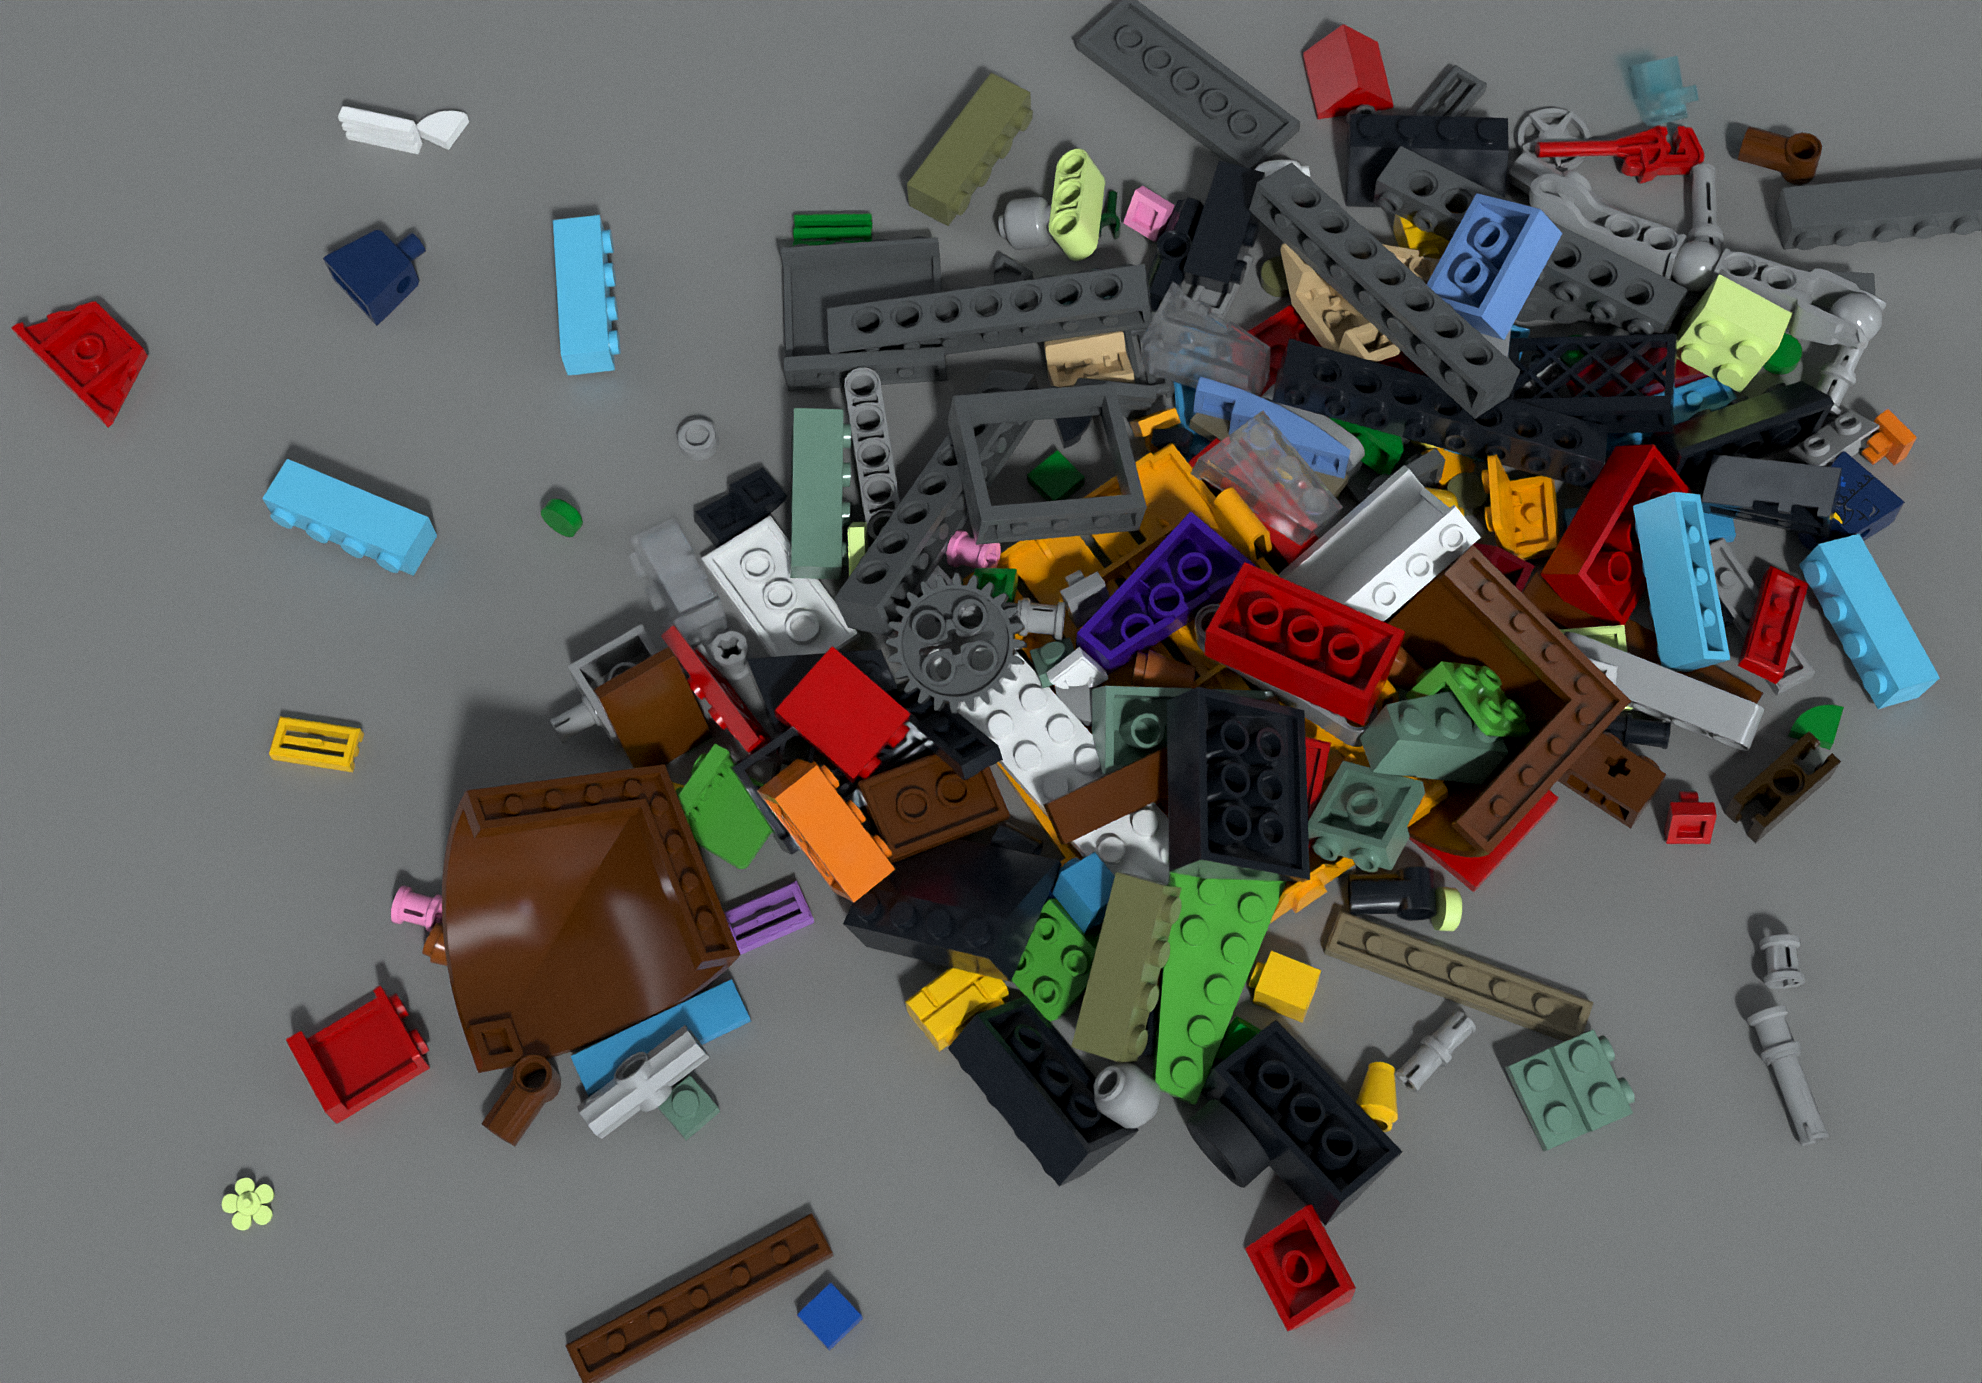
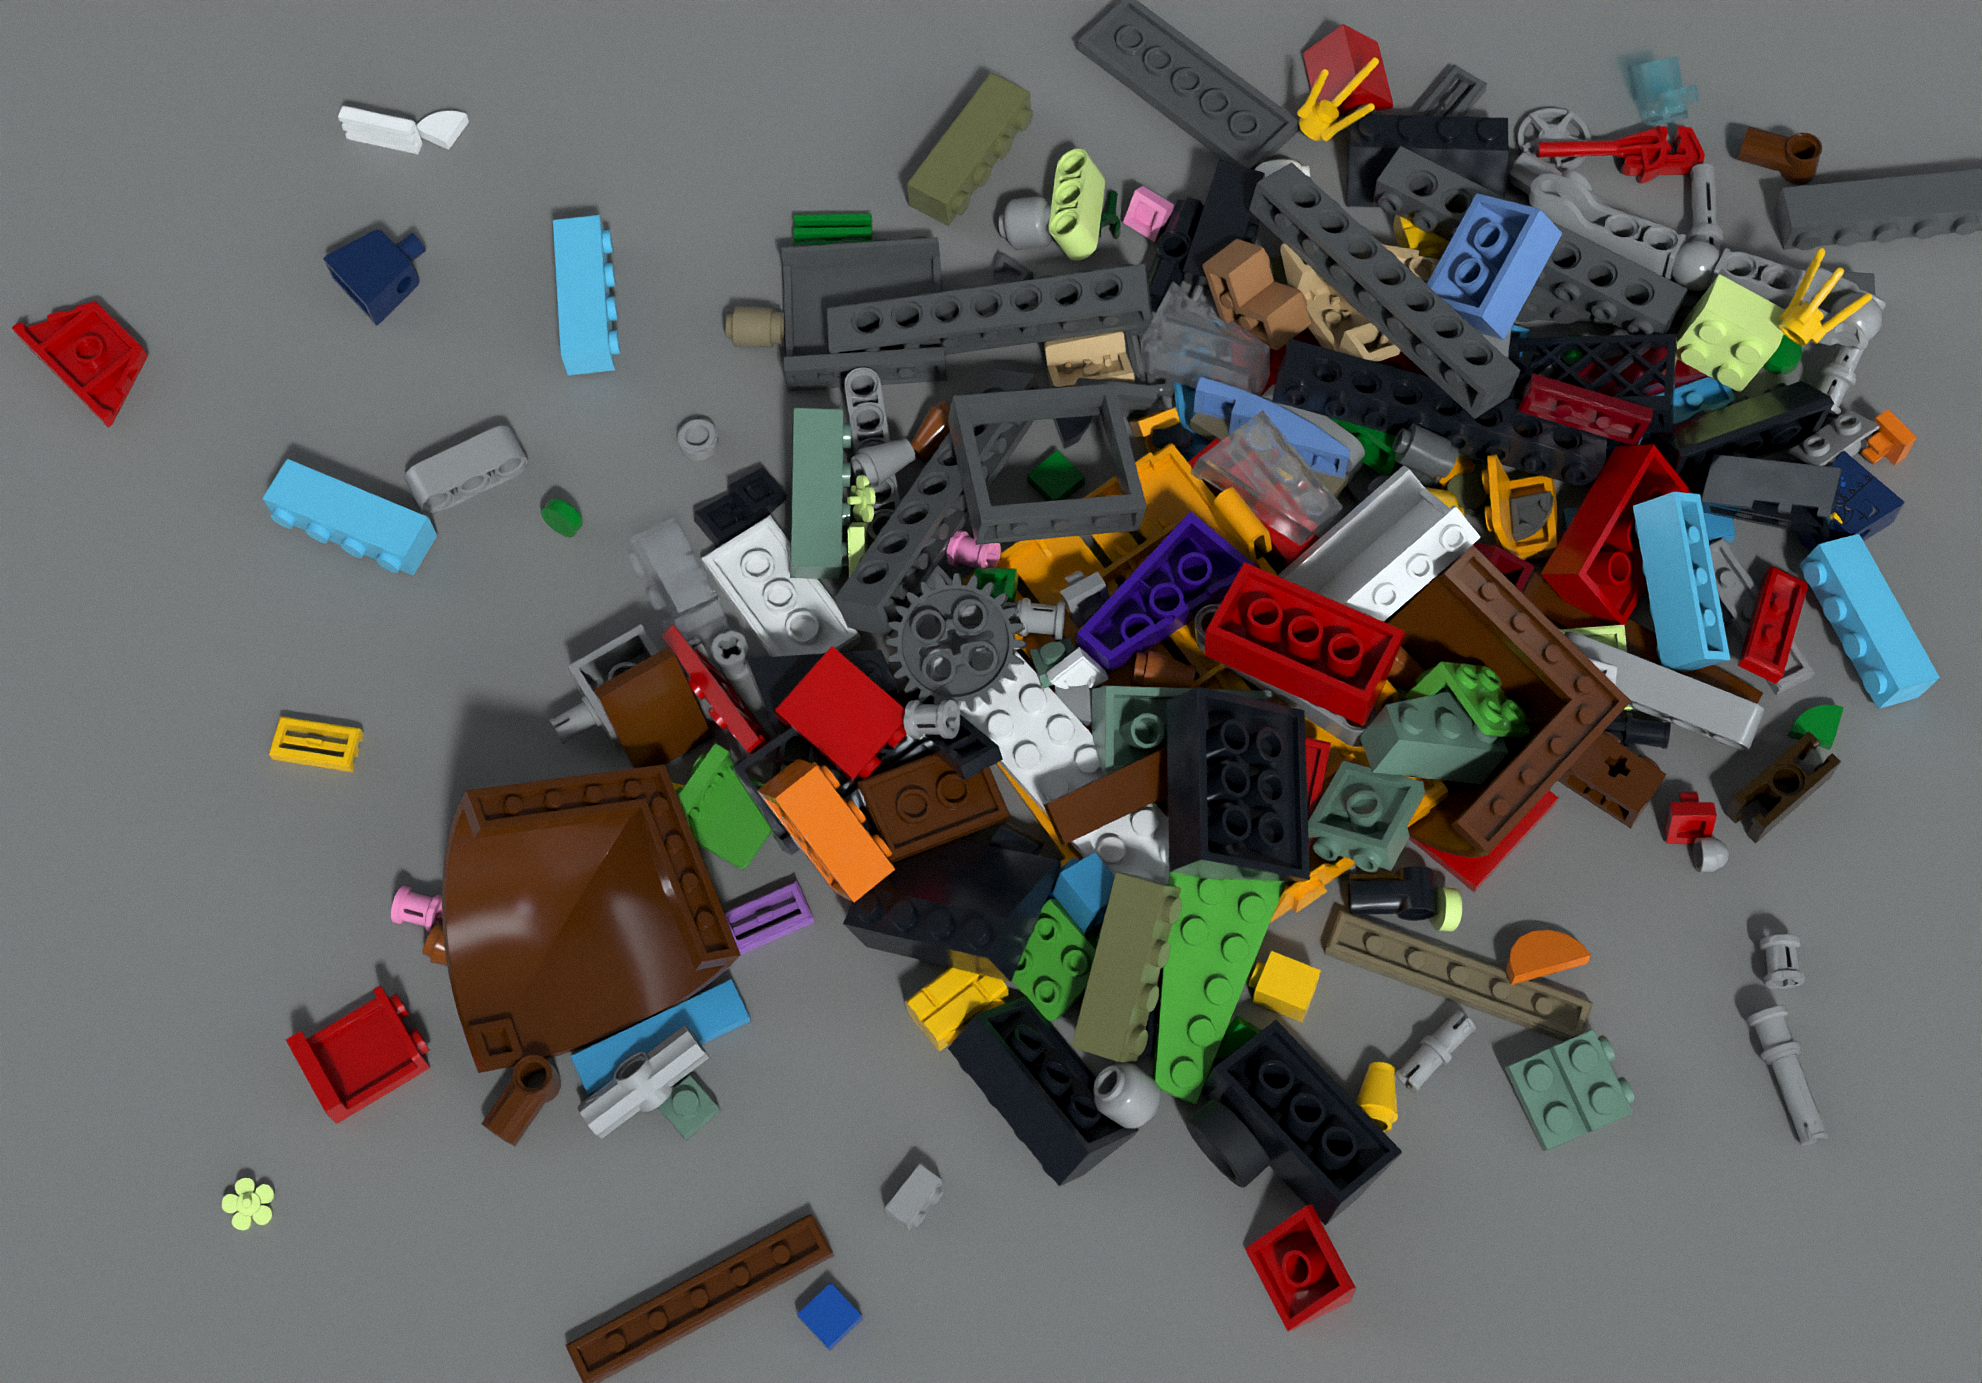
(466, 470): none -> light grey beam
(755, 327): none -> dark tan brick
(862, 498): none -> yellowish green plant
(882, 460): none -> light grey cone
(914, 1197): none -> light grey piece
(931, 431): none -> dark orange cone
(932, 719): none -> light grey bush
(1251, 297): none -> medium nougat brick
(1319, 119): none -> yellow plant
(1425, 451): none -> dark grey brick
(1529, 514): none -> dark grey tile
(1543, 954): none -> orange tile
(1585, 409): none -> dark red tile
(1709, 854): none -> light grey hinge
(1803, 321): none -> yellow plant

